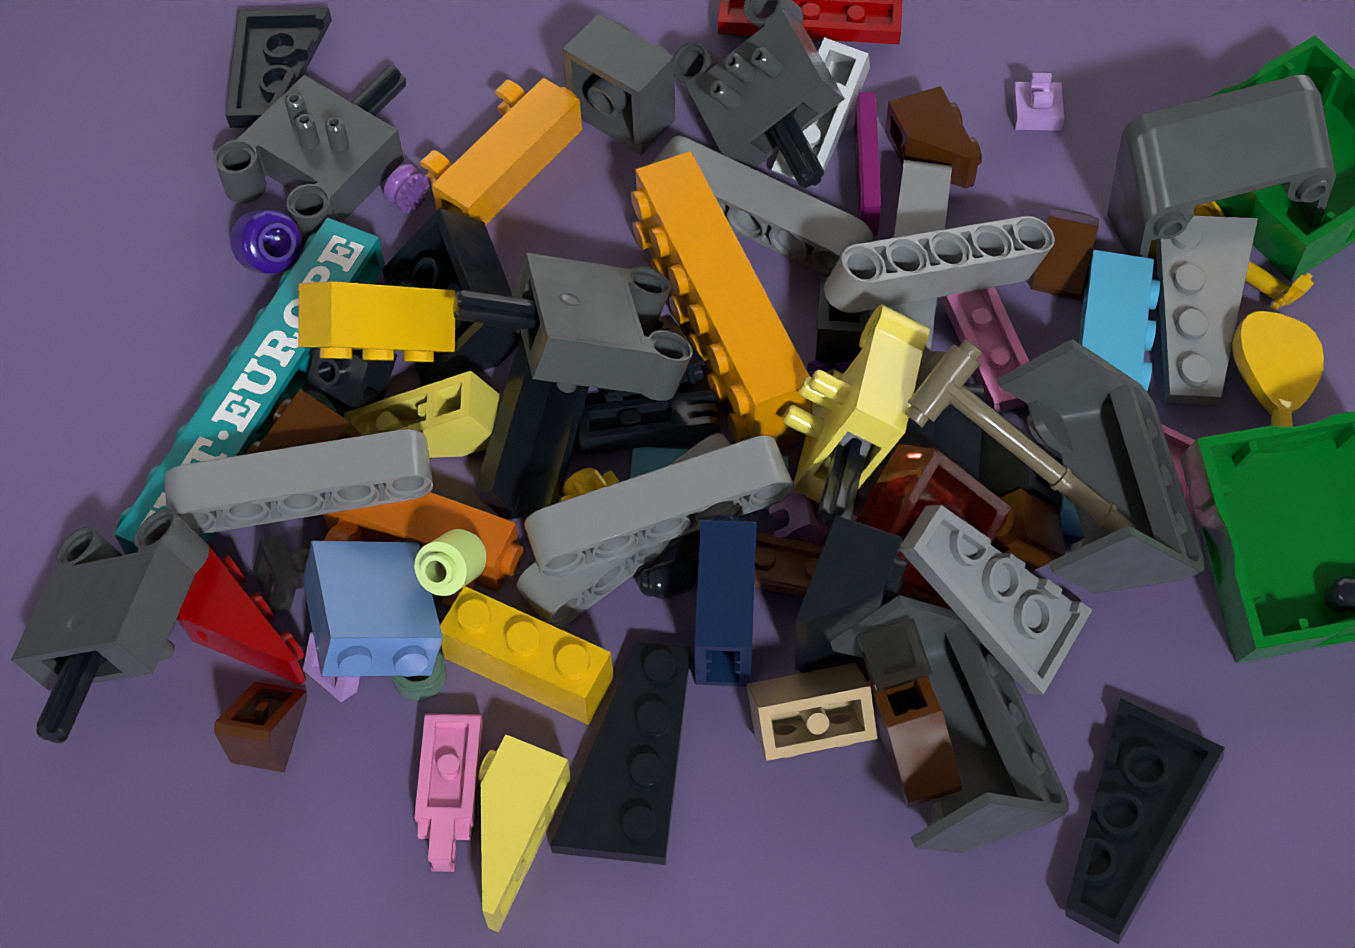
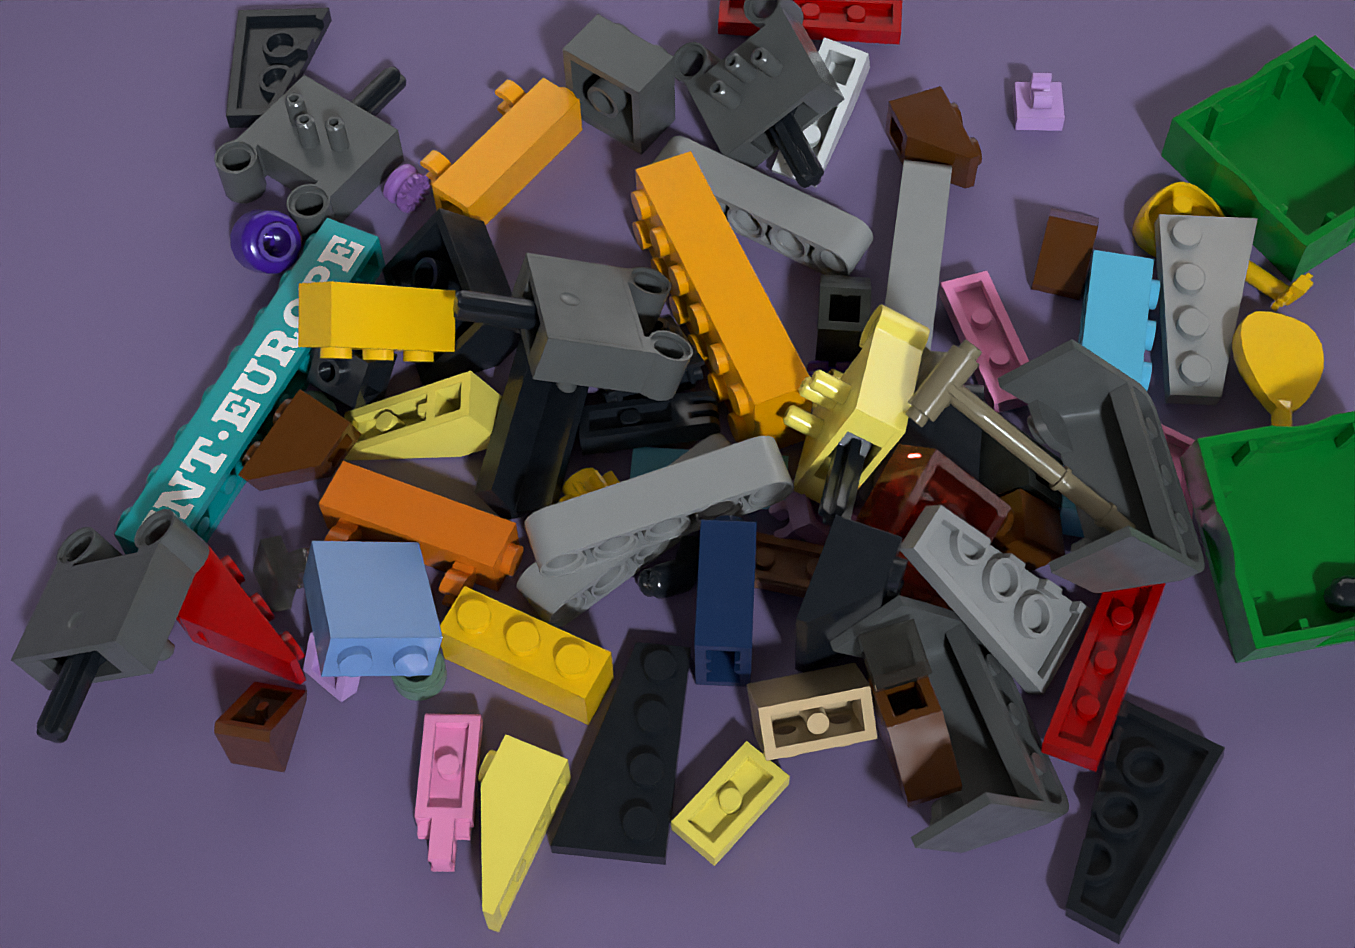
(300, 481): light grey beam -> none
(450, 562): yellowish green brick -> none
(730, 803): none -> light yellow plate
(867, 161): magenta tile -> none
(937, 263): light grey beam -> none
(1101, 675): none -> red plate
(1217, 152): dark grey windscreen -> none

